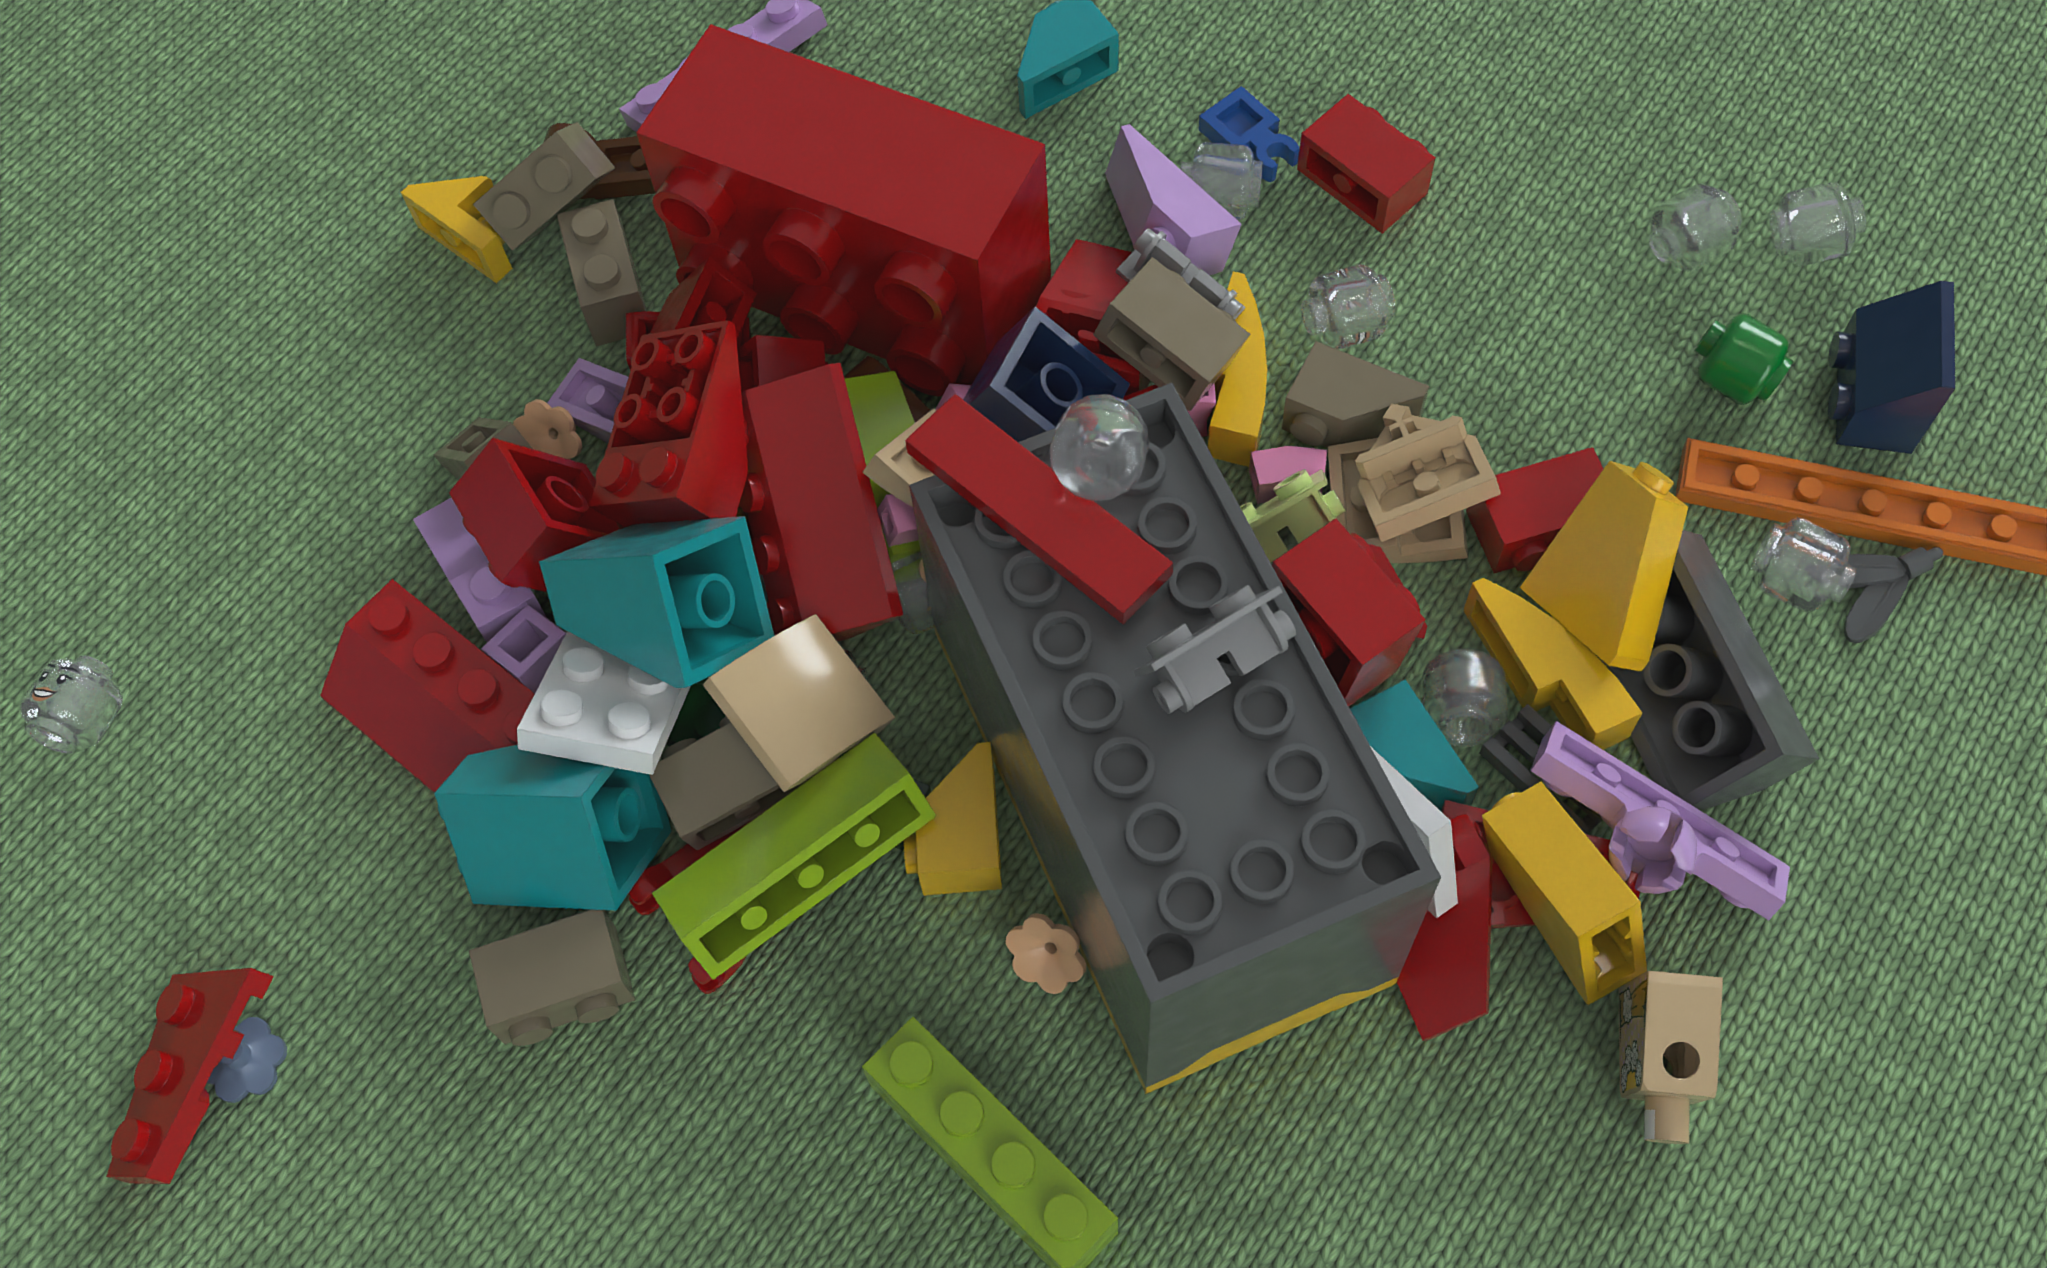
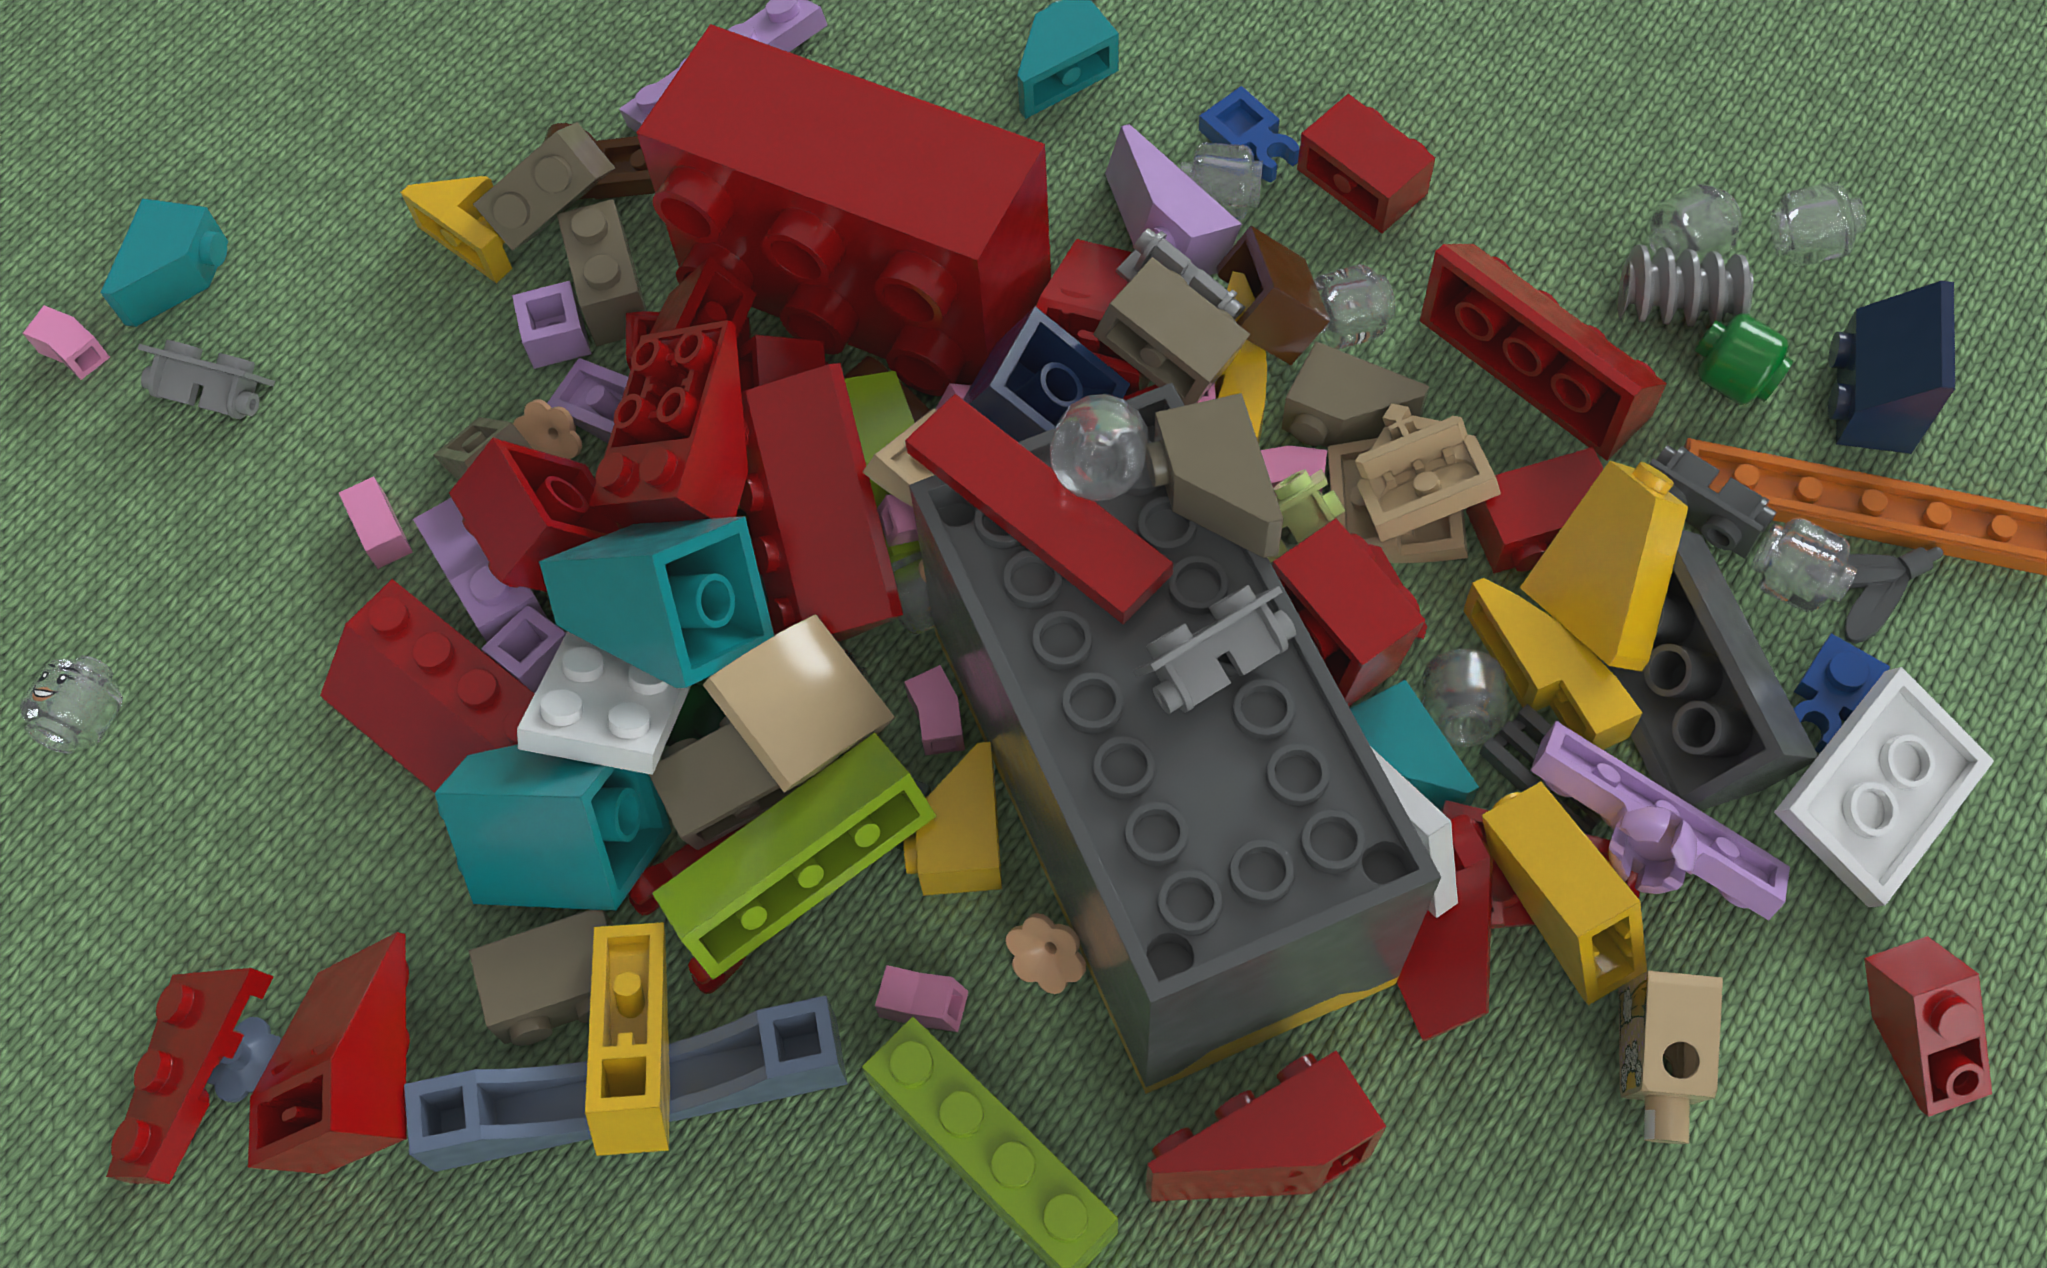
(66, 341): none -> bright pink piece
(163, 260): none -> teal slope
(179, 372): none -> light grey hinge
(338, 1068): none -> red slope
(375, 522): none -> bright pink piece
(529, 1109): none -> sand blue arch
(551, 324): none -> lavender plate
(628, 1041): none -> yellow slope
(929, 998): none -> bright pink piece
(937, 711): none -> bright pink piece
(1217, 472): none -> dark tan slope
(1272, 1144): none -> red slope
(1286, 302): none -> reddish brown panel
(1538, 348): none -> red slope
(1685, 284): none -> light grey piece
(1725, 518): none -> dark grey hinge
(1836, 686): none -> blue plate
(1884, 787): none -> white plate
(1931, 1023): none -> red slope

